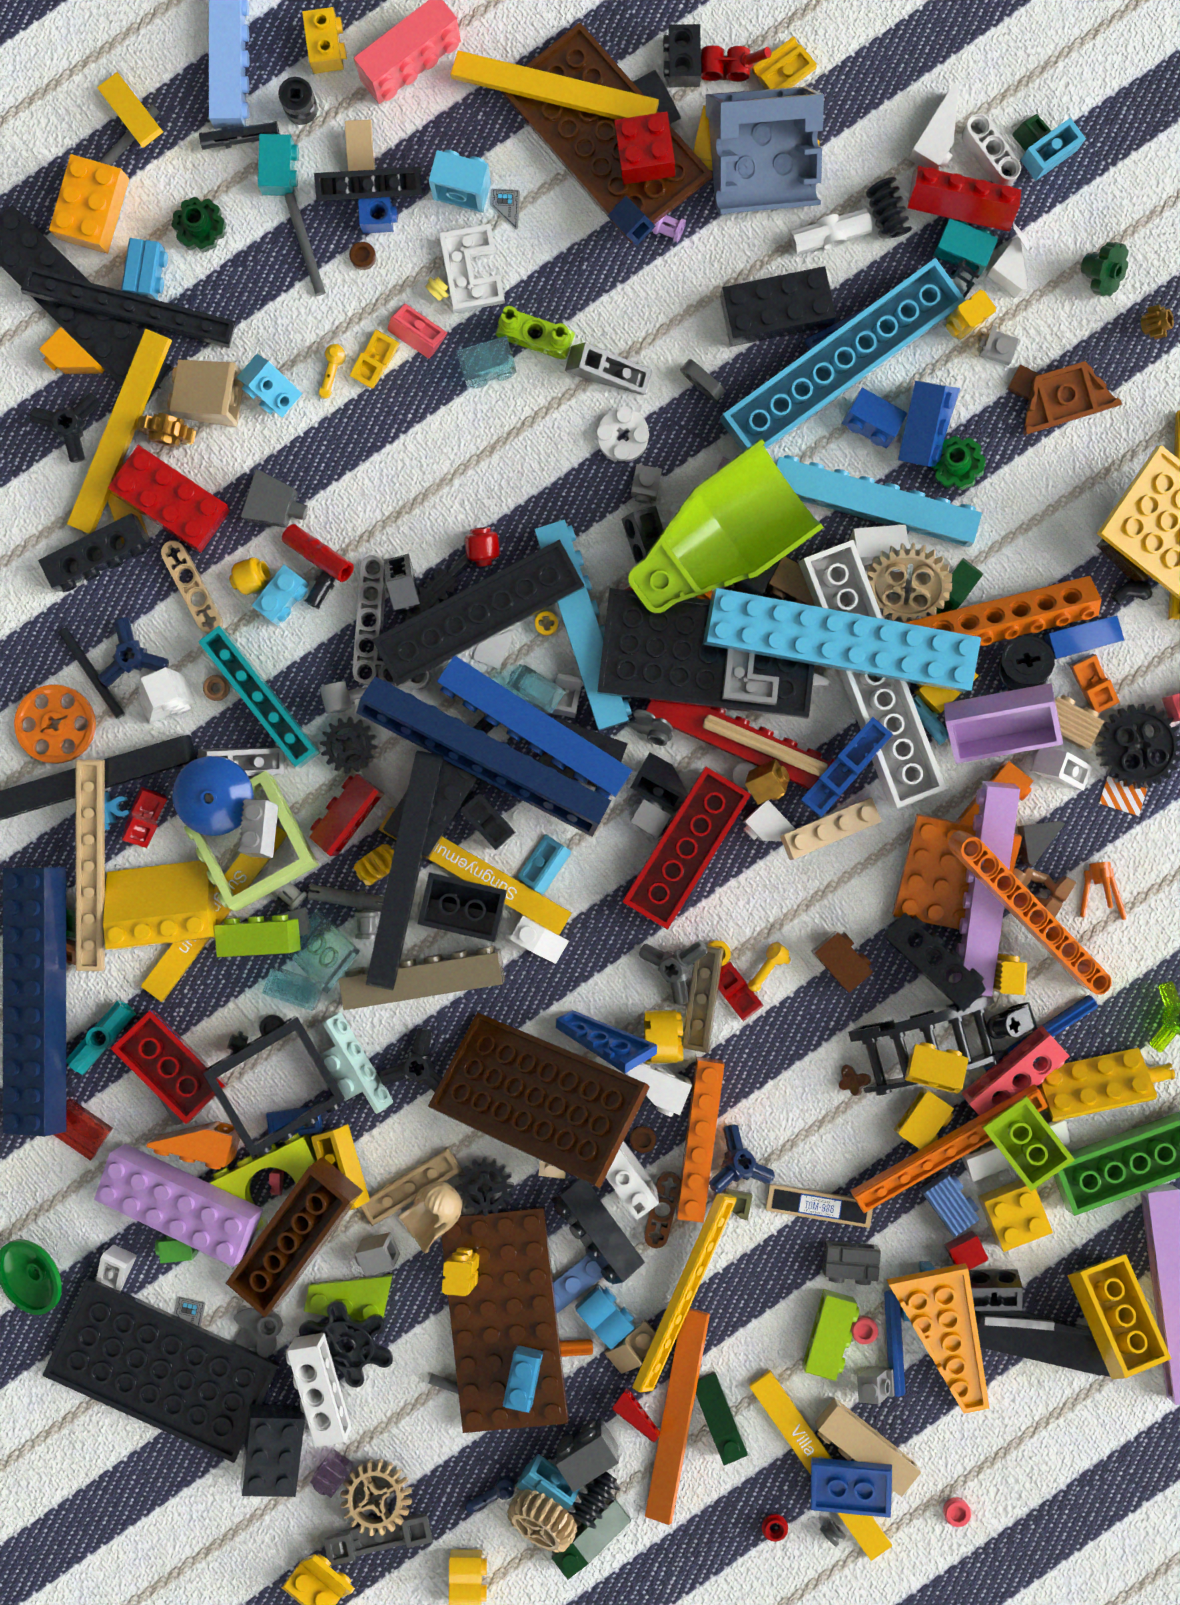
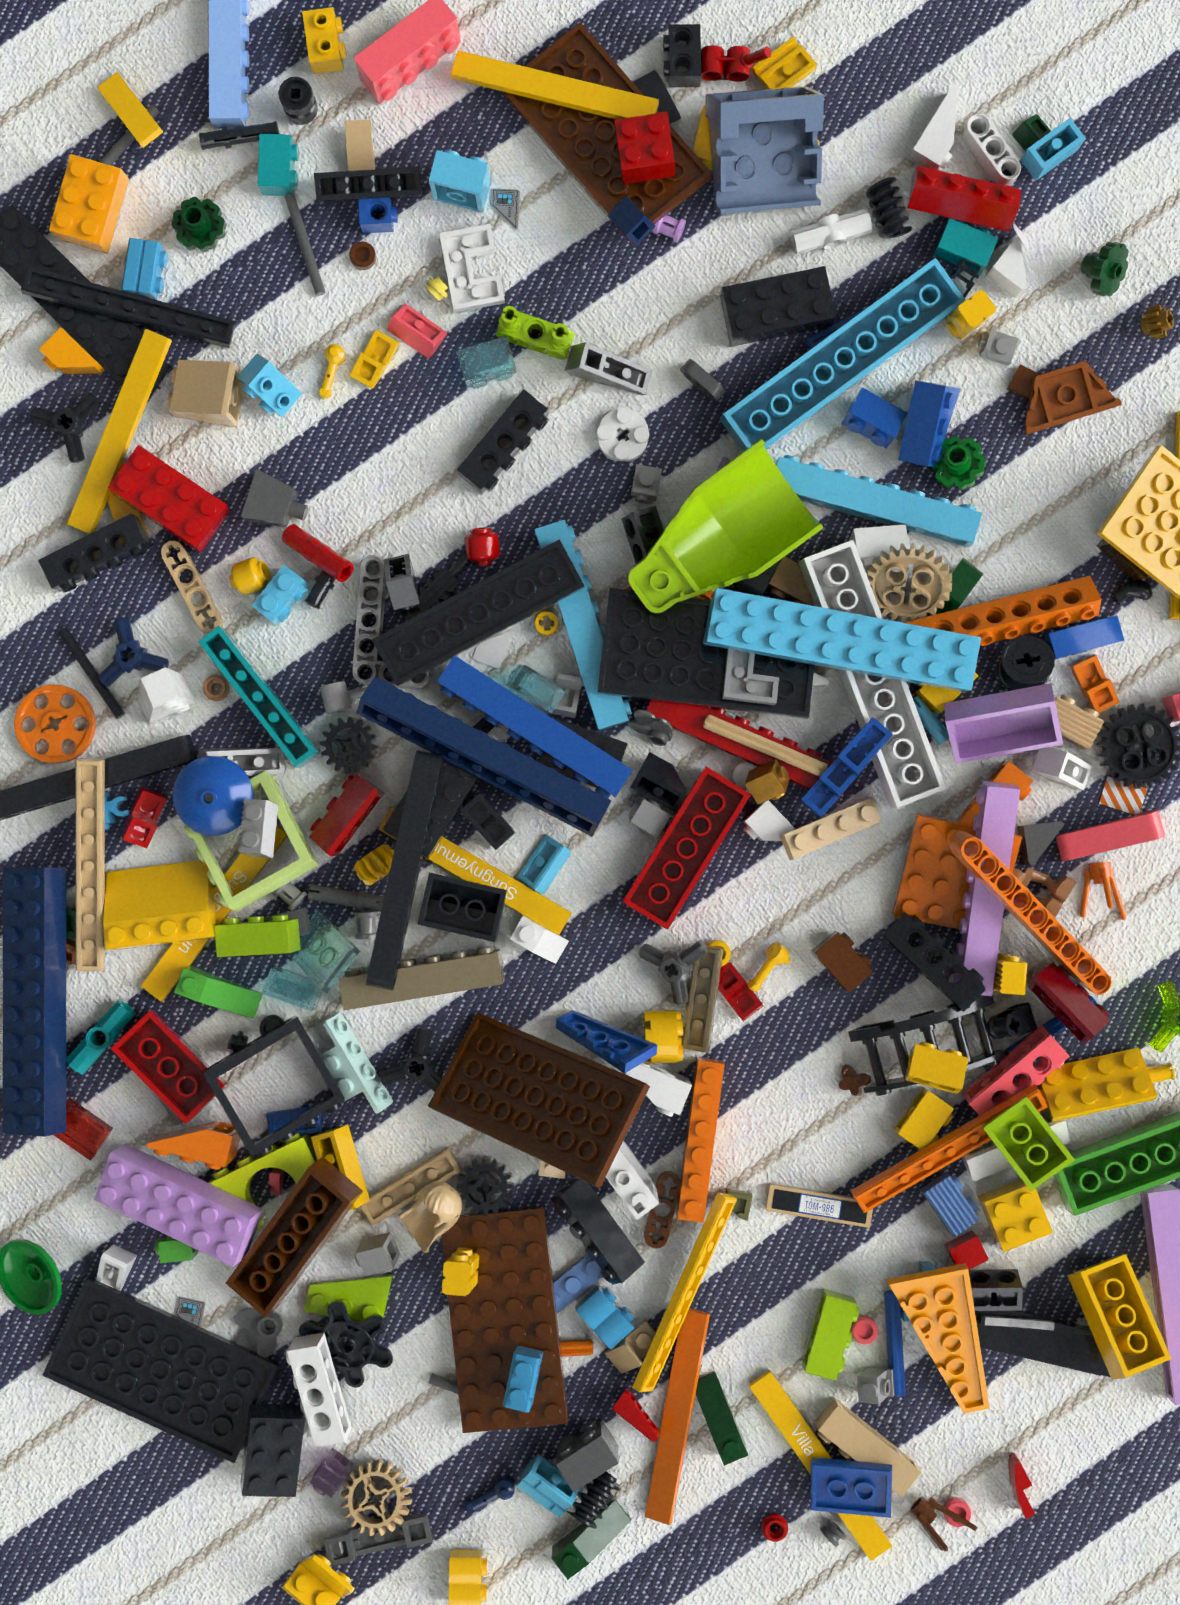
(166, 430): pearl gold gear -> none
(218, 992): none -> bright green slope
(524, 407): none -> black brick
(542, 1520): tan gear -> none
(642, 1139): reddish brown tile -> none
(731, 1170): dark blue bush -> none
(851, 1261): dark grey brick -> none
(924, 1513): none -> reddish brown plant
(1020, 1482): none -> red slope
(1069, 1002): none -> dark red slope
(1110, 835): none -> coral beam

